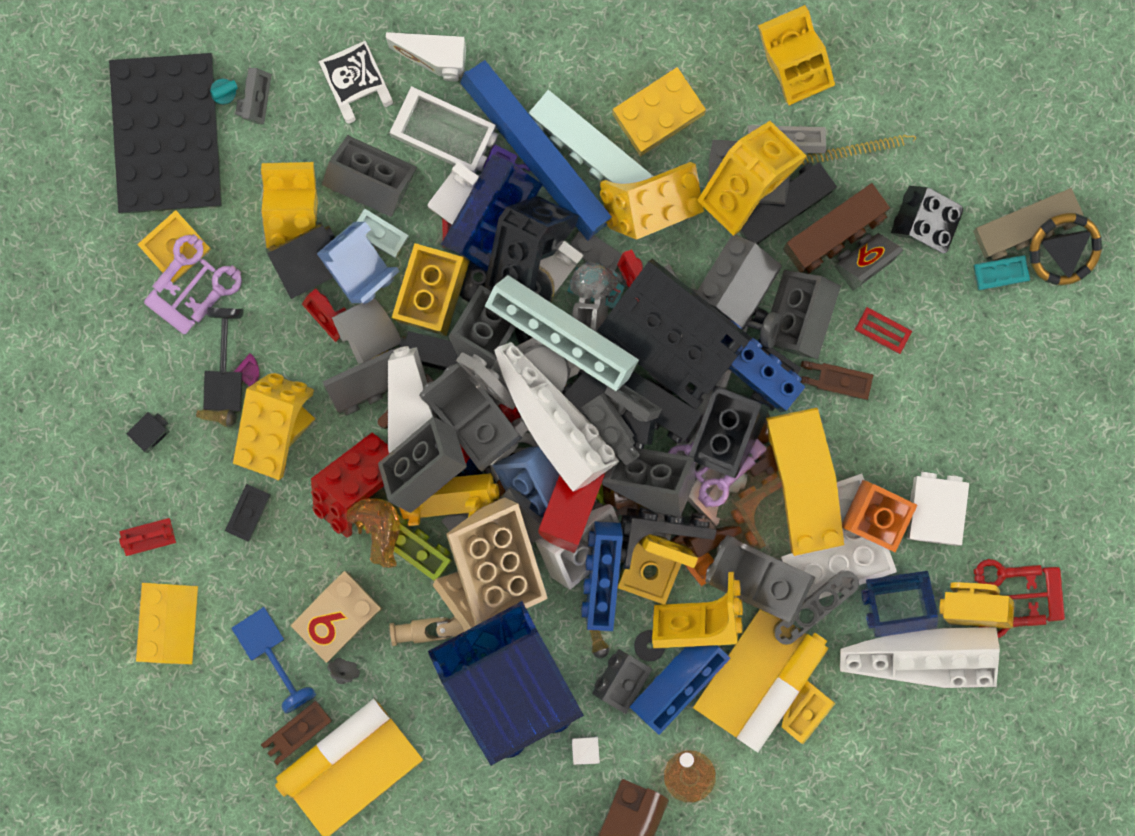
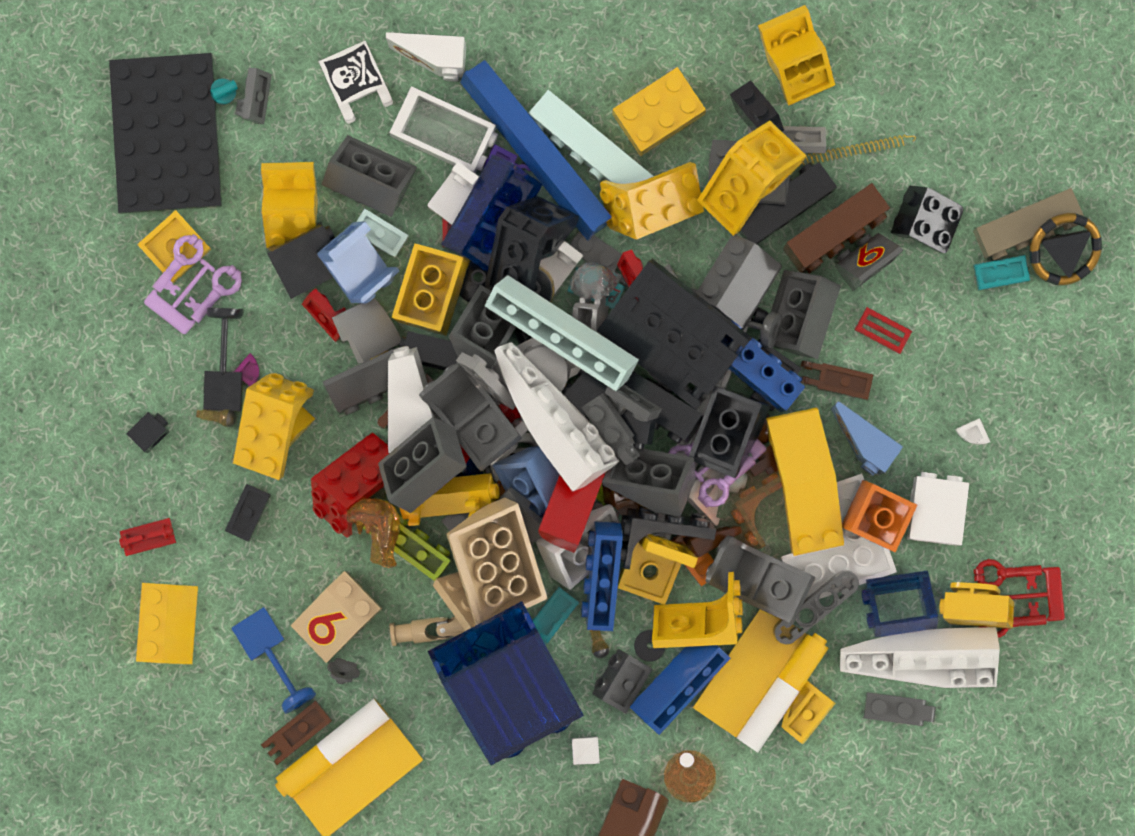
(554, 613): none -> teal plate
(754, 107): none -> black brick
(868, 443): none -> medium blue slope
(898, 709): none -> dark grey hinge
(973, 432): none -> white tile

